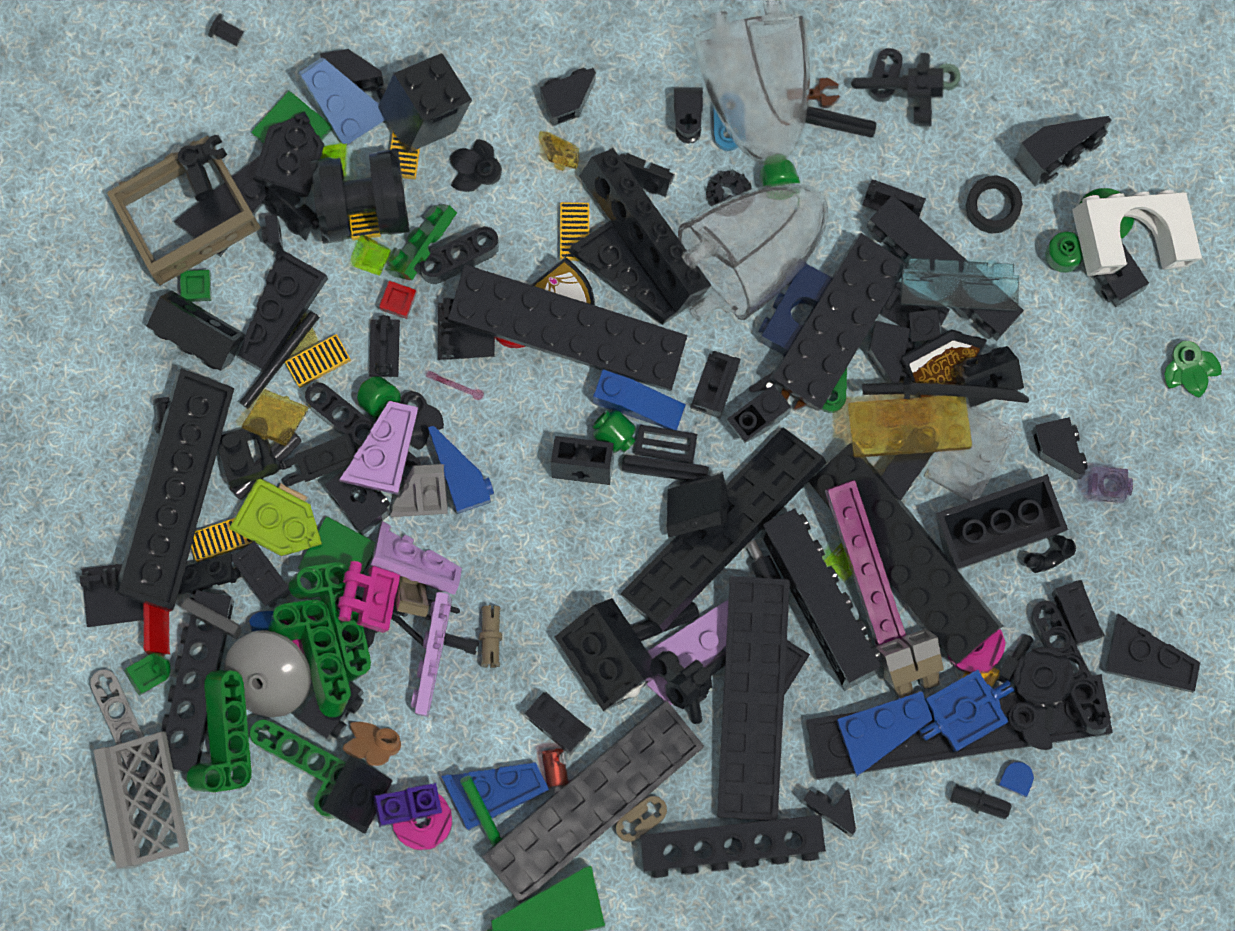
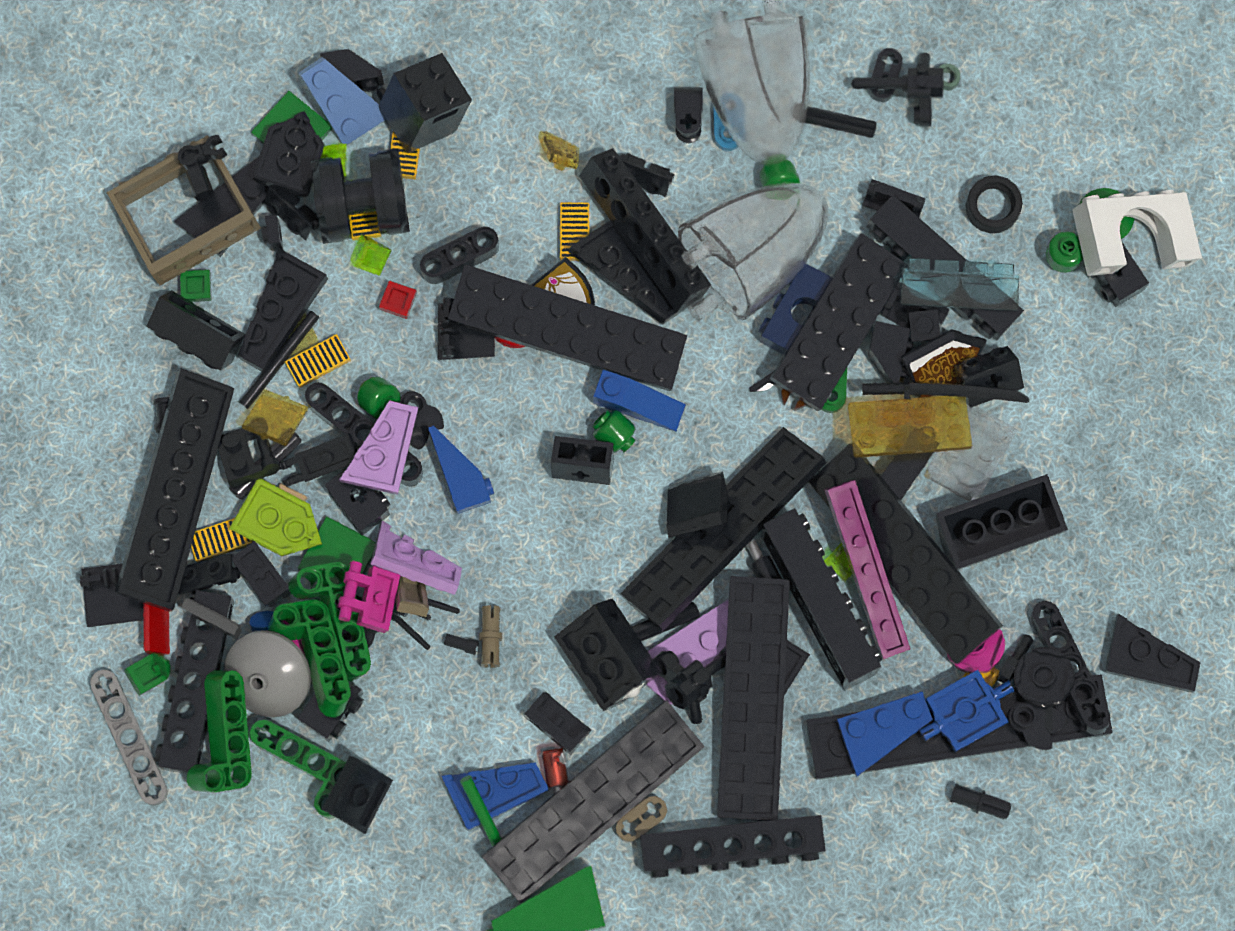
(118, 807): light grey fence -> none
(225, 30): black piece -> none
(372, 743): medium nougat plate -> none
(384, 347): black hinge -> none
(407, 805): dark purple slope -> none
(419, 239): green wing -> none
(422, 492): light grey wing -> none
(428, 836): dark pink plate -> none
(433, 644): lavender wing -> none
(471, 165): black plate -> none
(477, 394): clear pink hinge -> none
(567, 97): black slope -> none
(663, 468): black axle -> none
(666, 455): black tile -> none
(715, 384): black hinge -> none
(726, 178): black gear -> none
(760, 414): black slope -> none
(818, 95): reddish brown bar -> none
(839, 816): black slope -> none
(911, 660): hips -> none
(1017, 778): blue tile -> none
(1058, 146): black slope -> none
(1058, 447): black slope -> none
(1061, 551): black piece -> none
(1077, 612): black hinge -> none
(1099, 493): clear purple brick -> none
(1191, 373): green plate -> none

